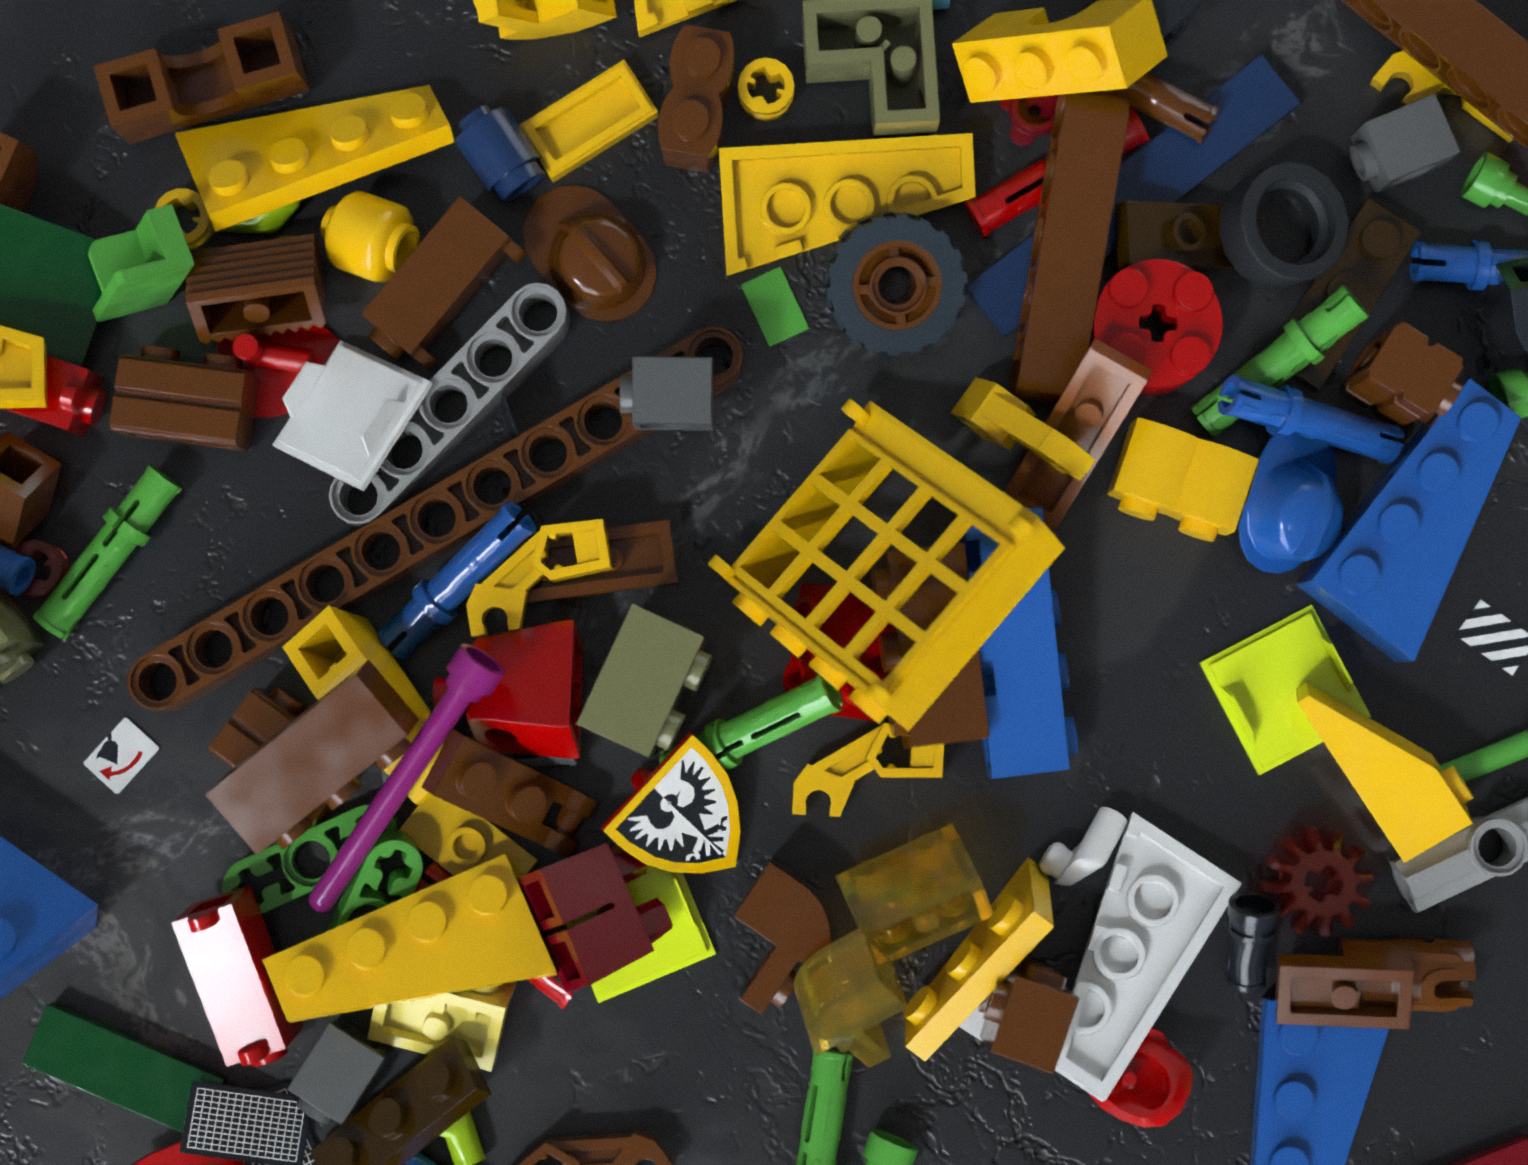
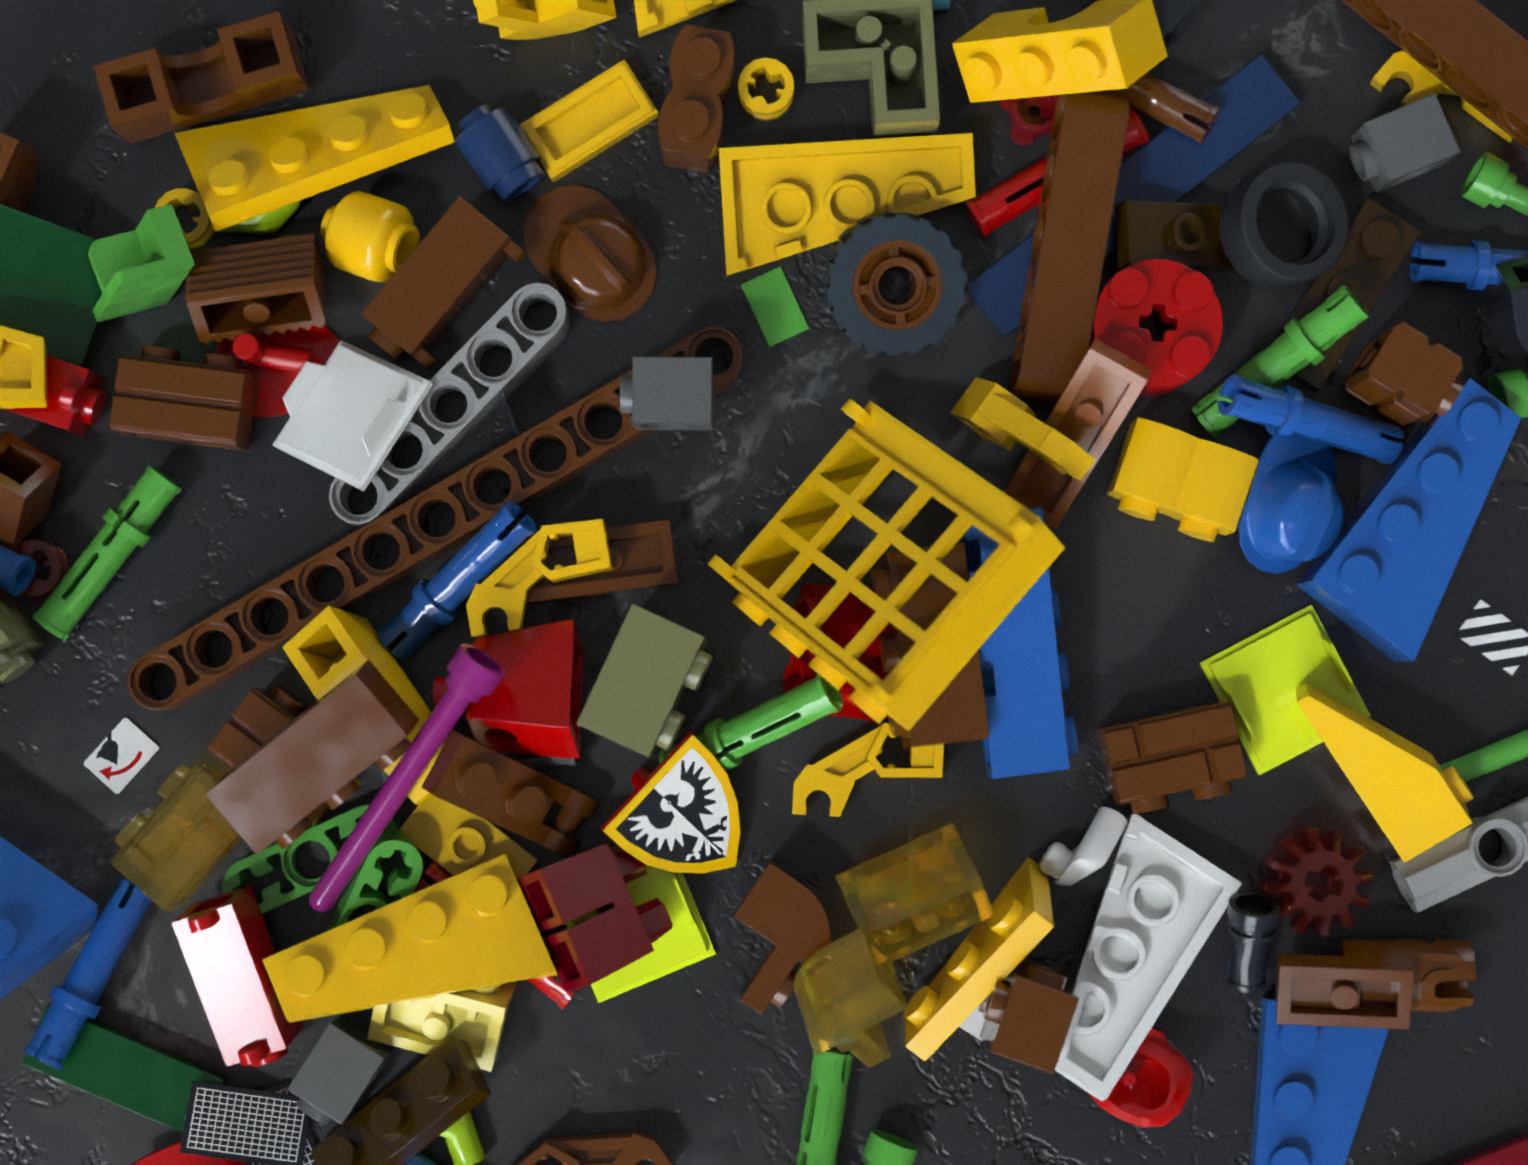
(89, 975): none -> blue pin
(179, 841): none -> clear yellow brick
(1172, 755): none -> reddish brown brick

